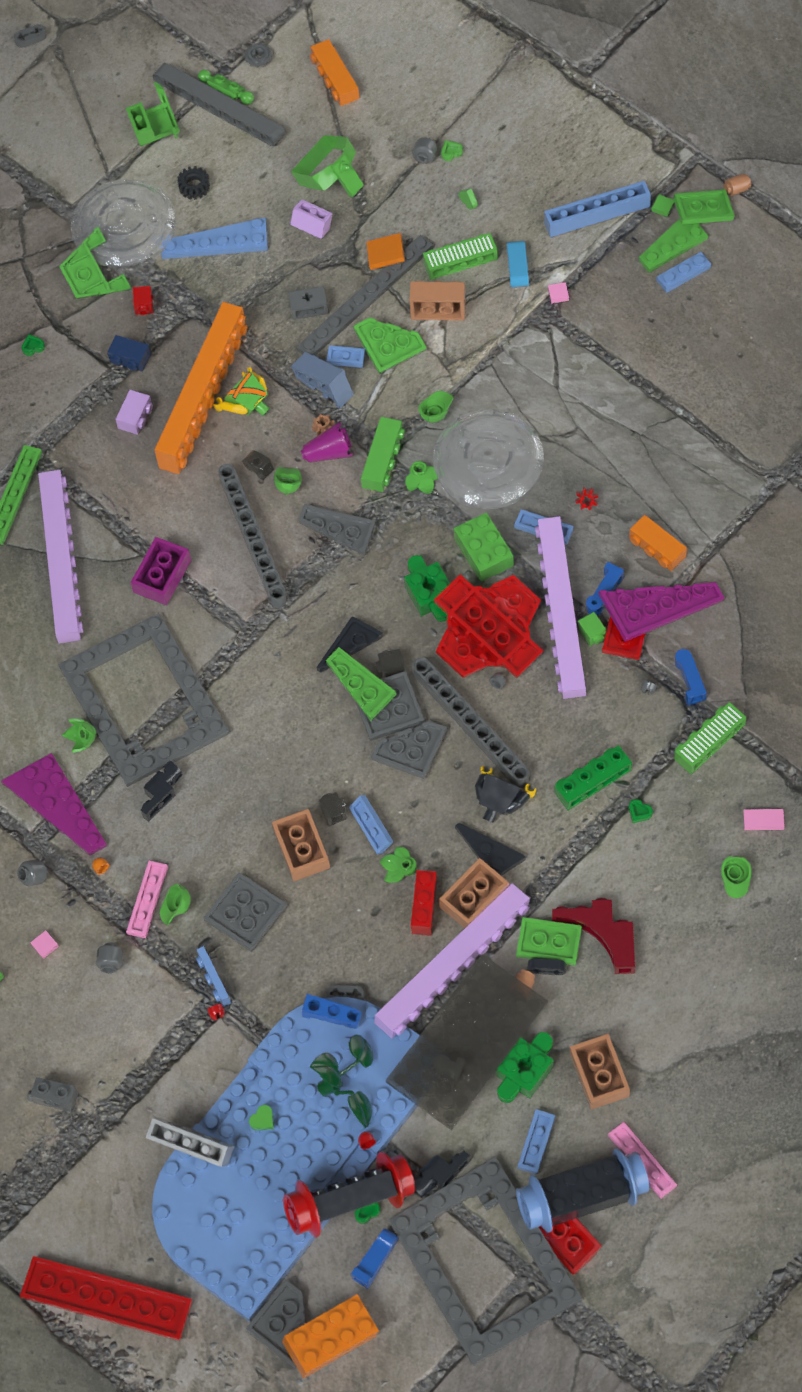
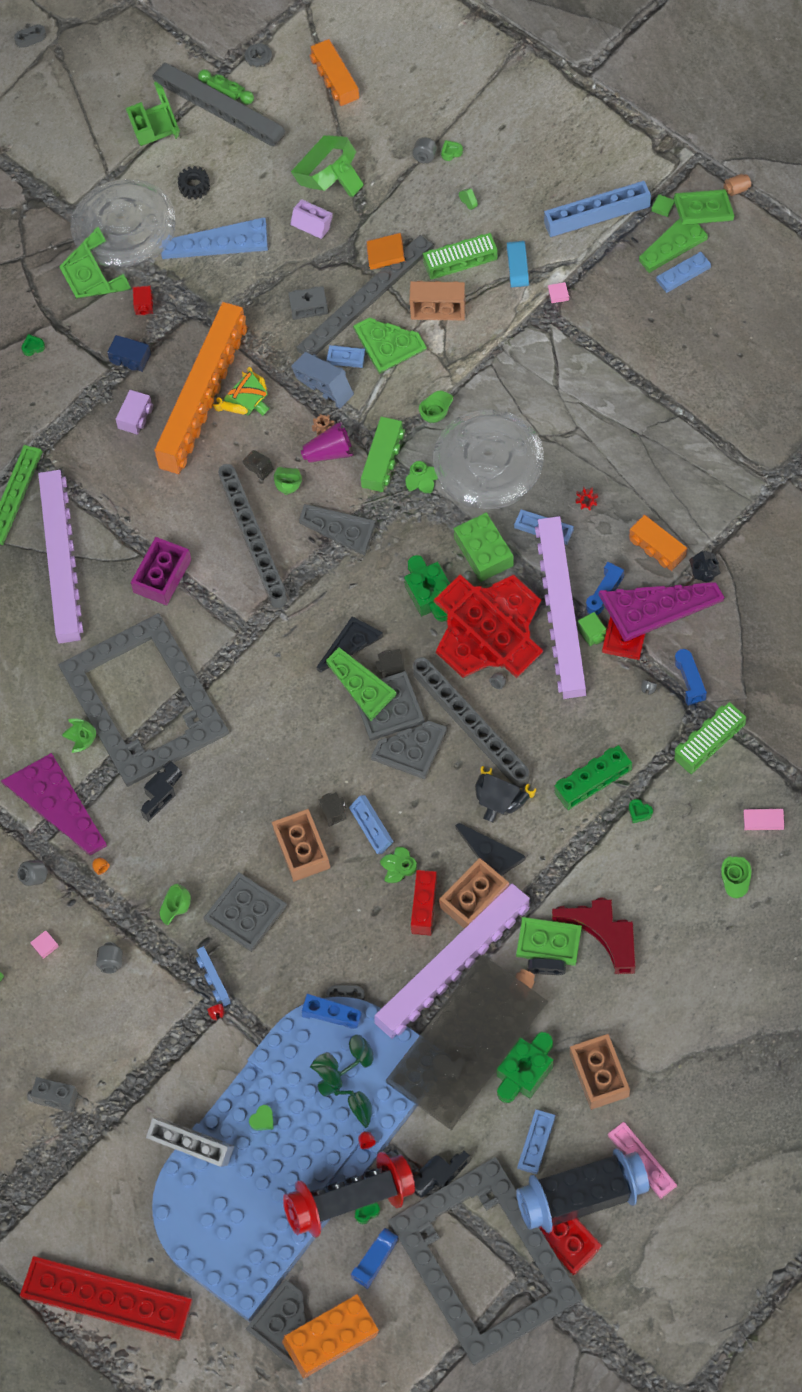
(147, 899): bright pink tile -> none
(704, 566): none -> black brick

